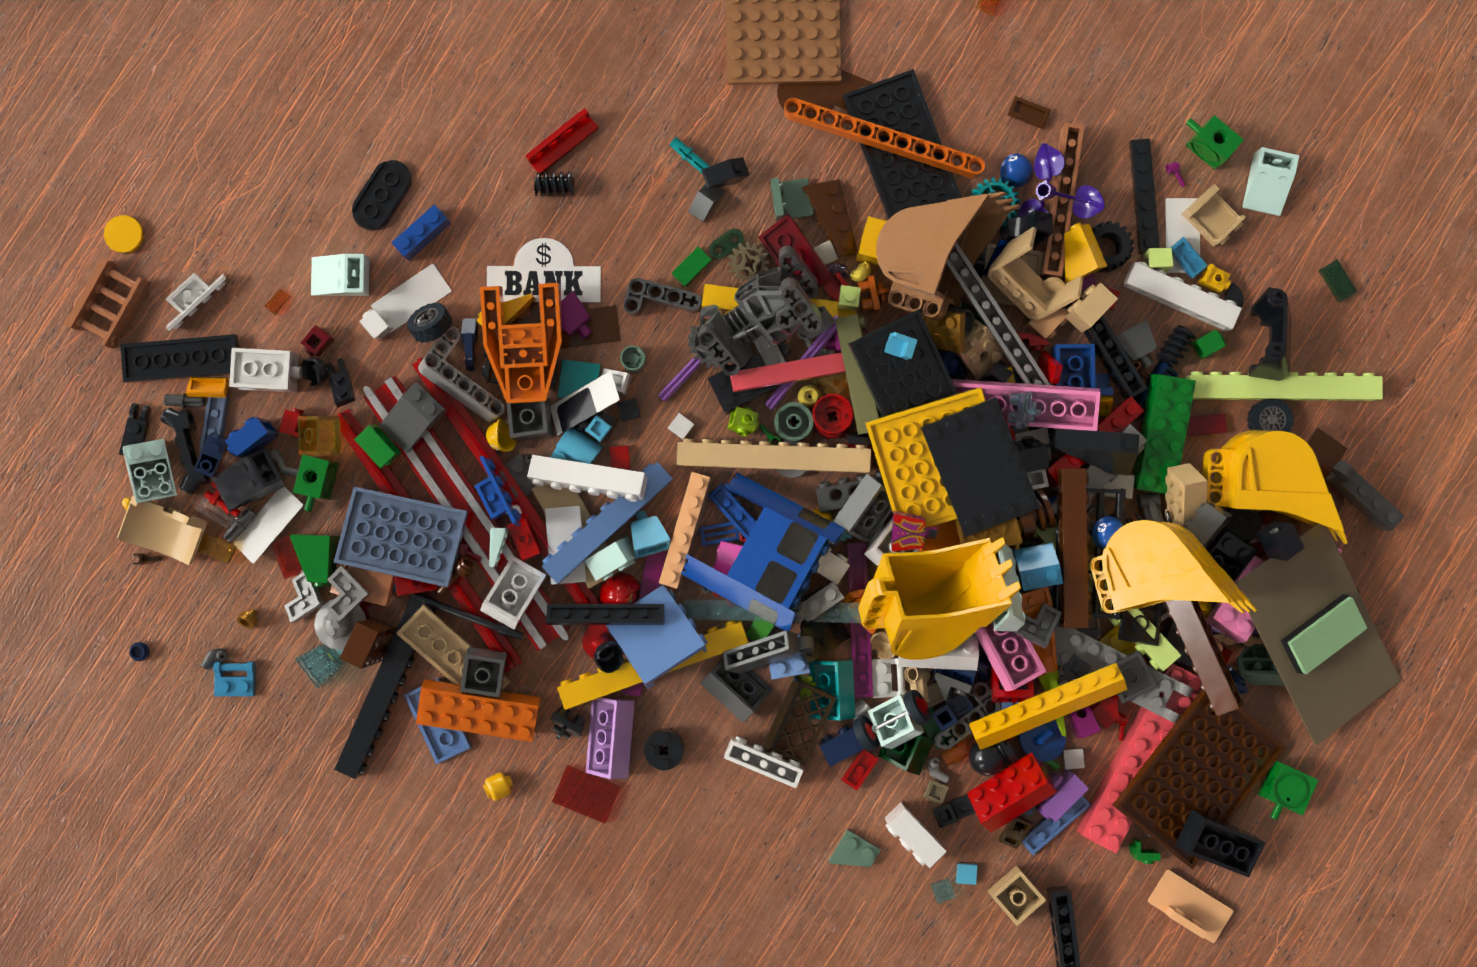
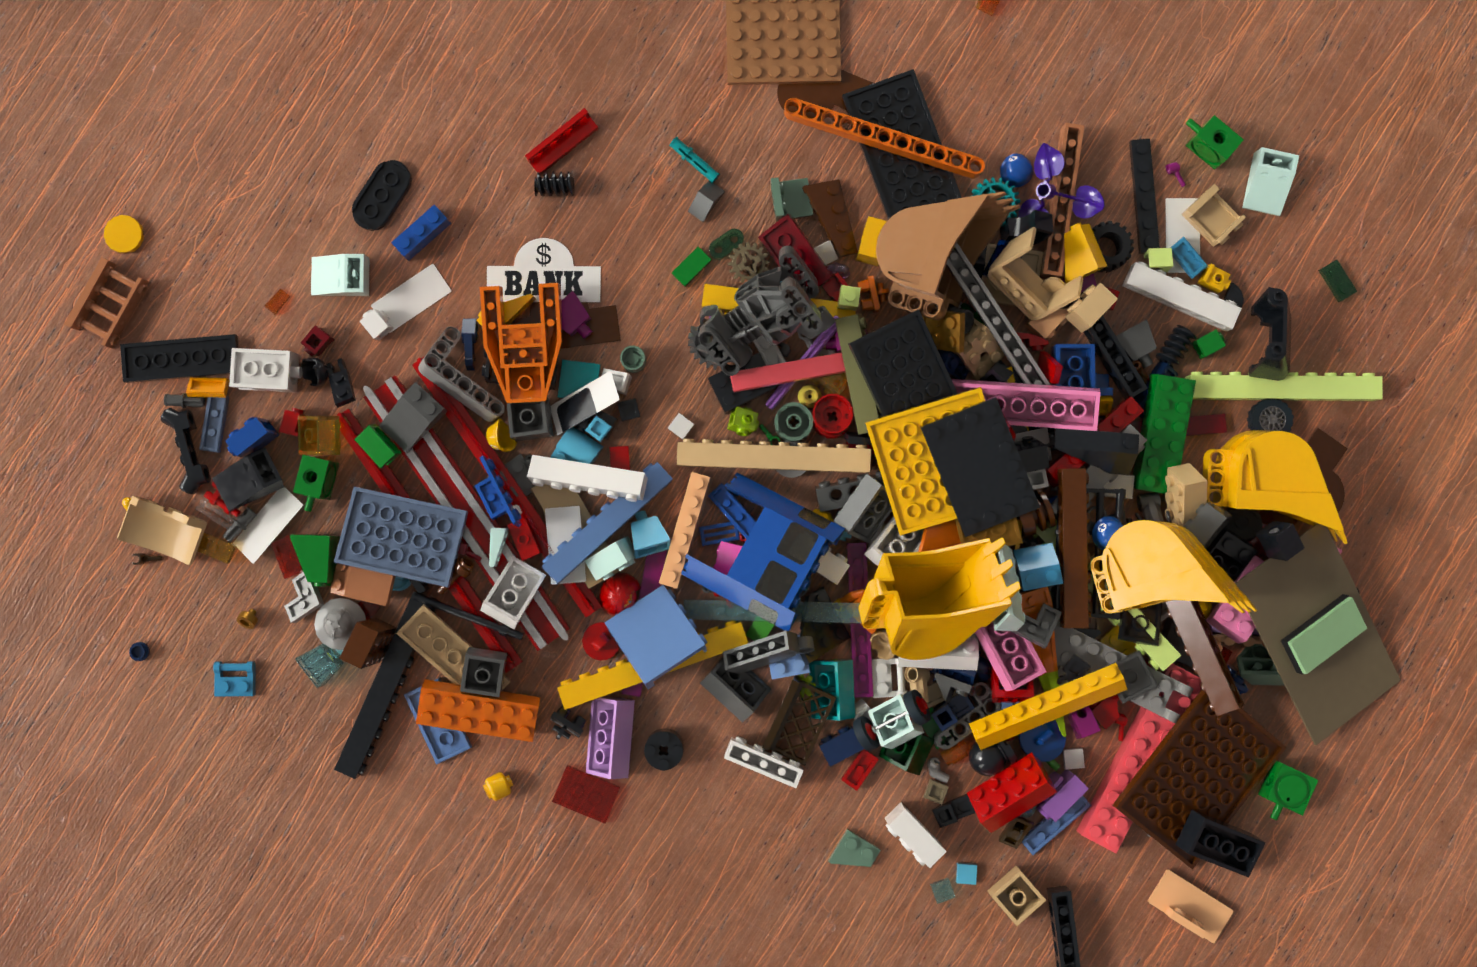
(135, 429): black hinge -> none
(149, 470): light aqua slope -> none
(189, 295): white bracket -> none
(211, 454): dark blue slope -> none
(214, 655): dark grey arm -> none
(277, 457): light grey arm -> none
(350, 595): light grey plate -> none
(409, 587): red plate -> none
(429, 322): black wheel -> none
(605, 614): black plate -> none
(608, 657): black hair -> none
(663, 299): dark grey beam -> none
(679, 379): medium lavender axle -> none
(725, 173): black slope -> none
(819, 603): light grey hinge -> none
(861, 273): light yellow plate -> none
(900, 345): medium azure panel -> none
(910, 531): torso -> none
(1026, 409): clear light blue hips -> none
(1028, 112): reddish brown tile -> none
(1147, 856): green bracket -> none
(1364, 496): dark grey hinge -> none

